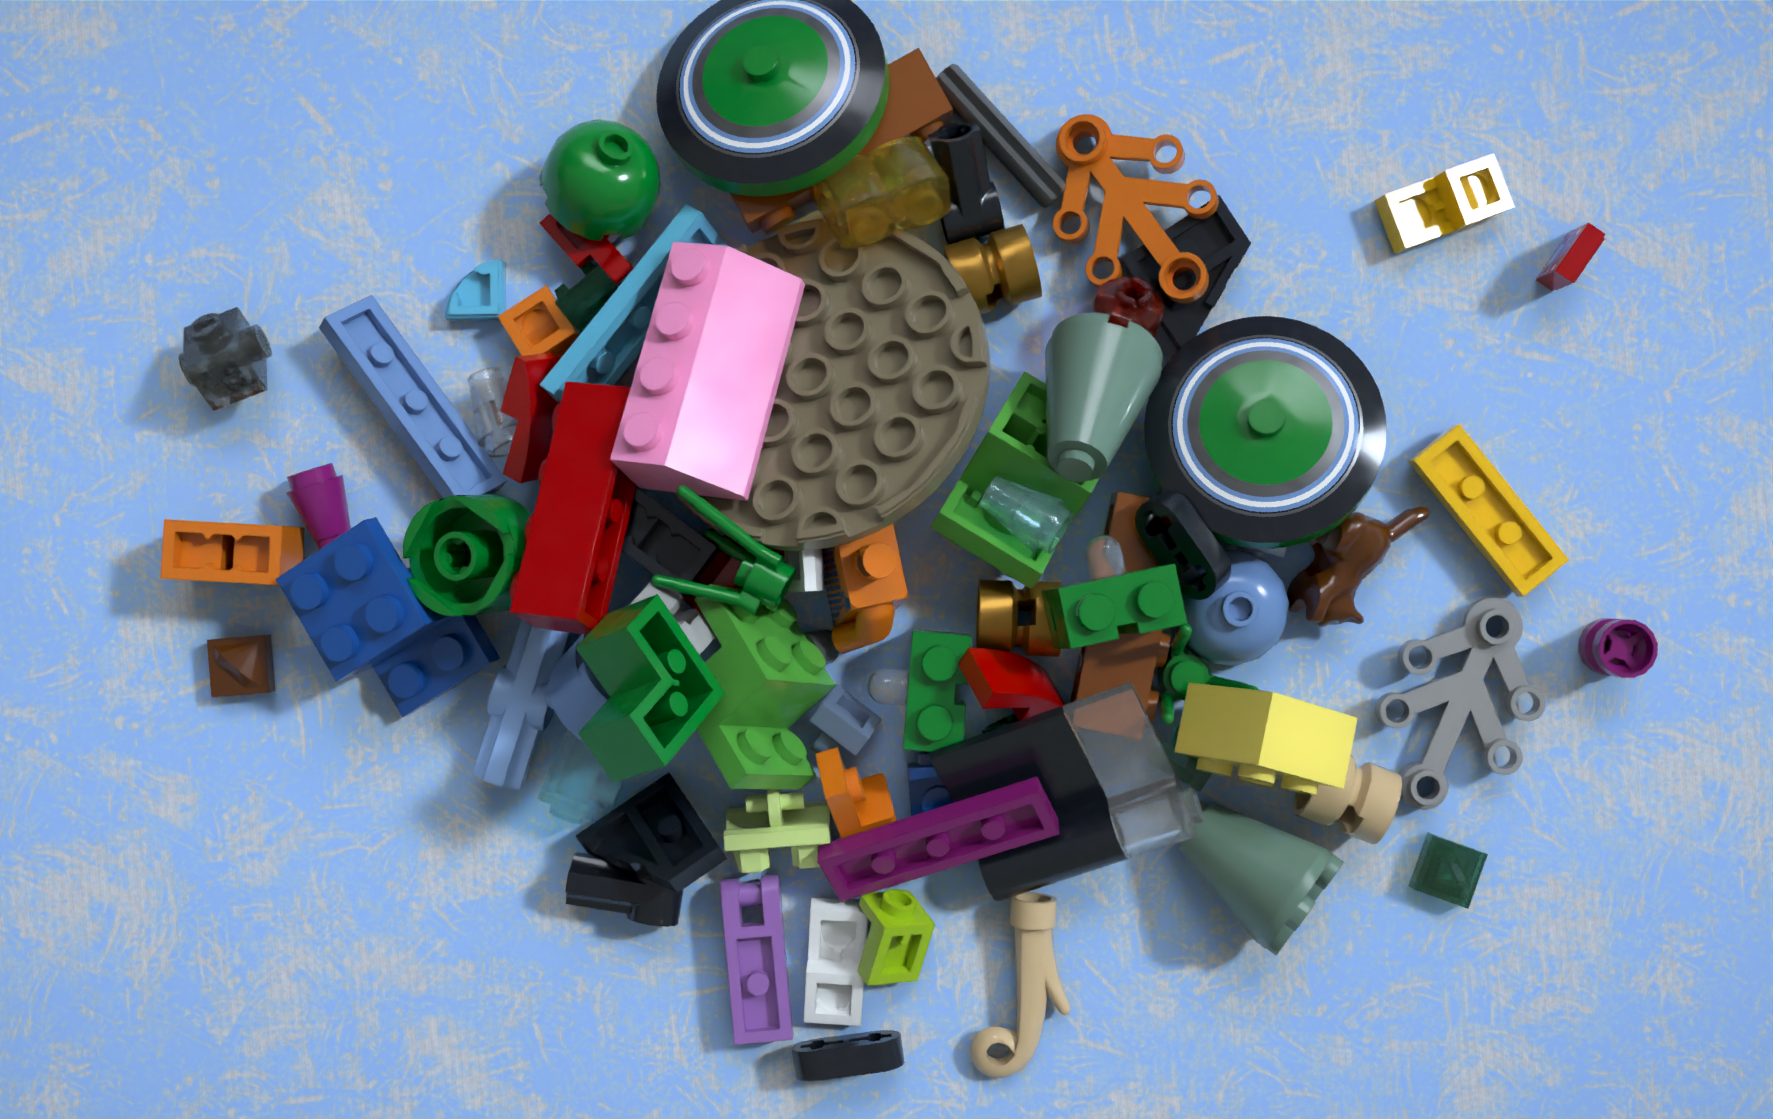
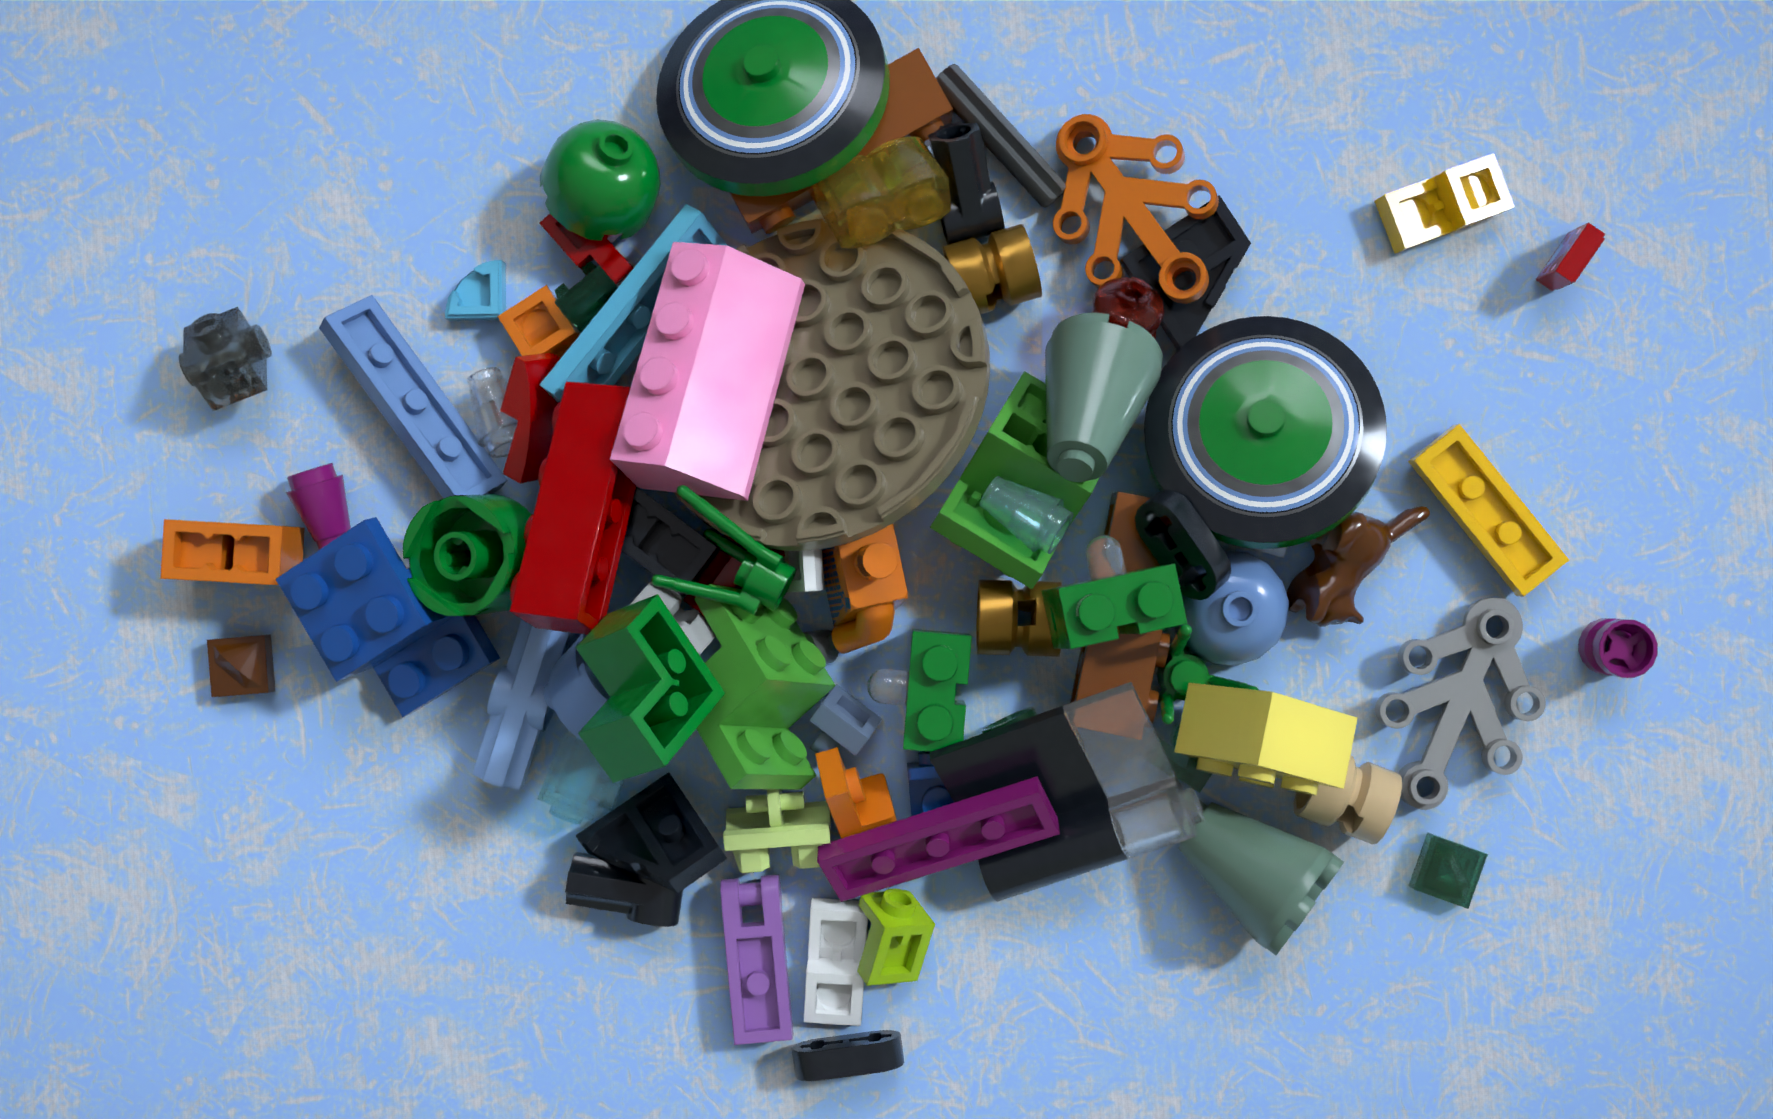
(1009, 681): red slope -> none
(1036, 976): tan plant -> none

